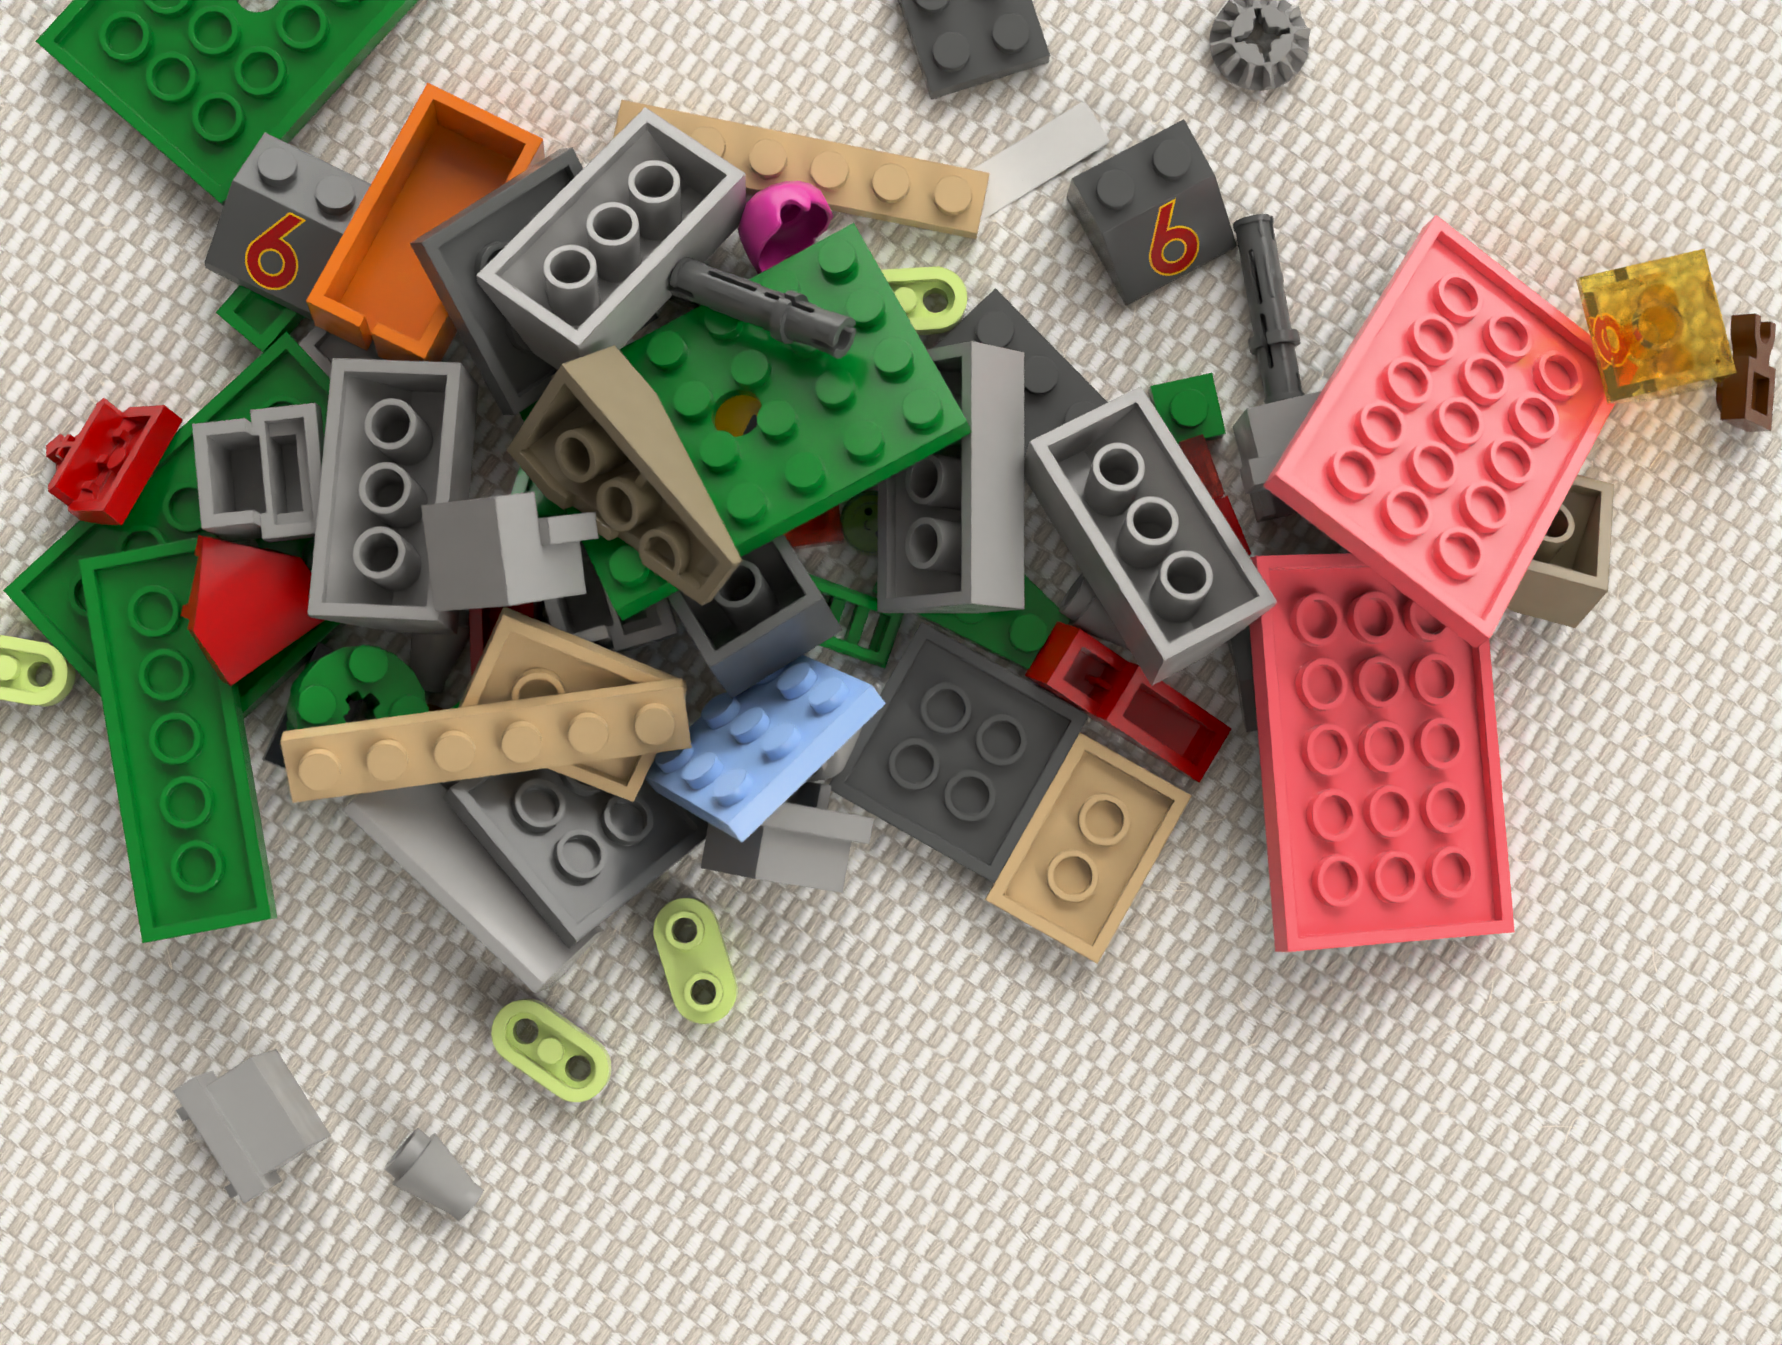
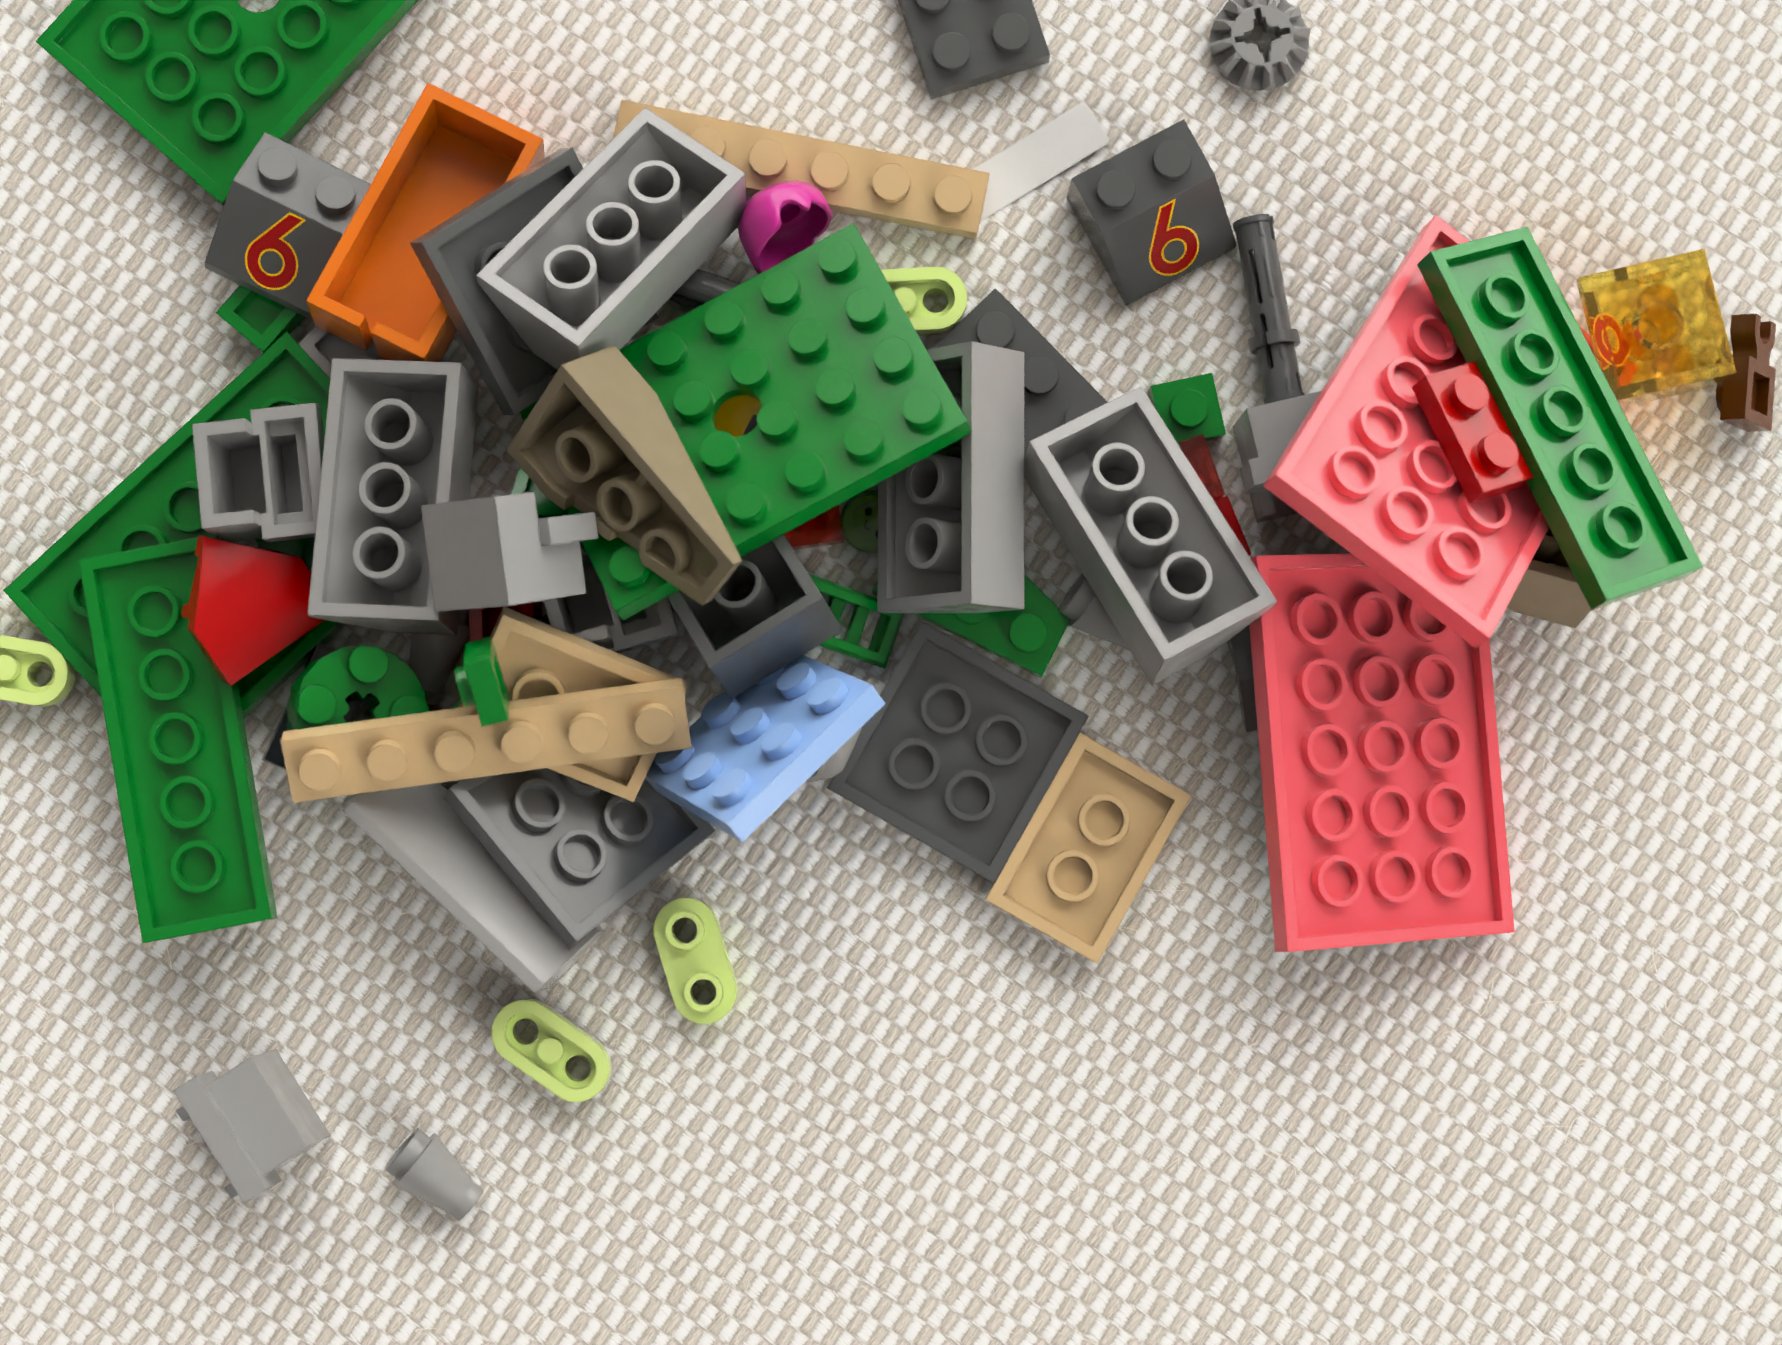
(110, 460): red slope -> none
(482, 682): none -> green plate
(785, 315): dark grey pin -> none
(794, 845): light grey plate -> none
(1125, 702): red slope -> none
(1472, 432): none -> red plate
(1562, 415): none -> plate

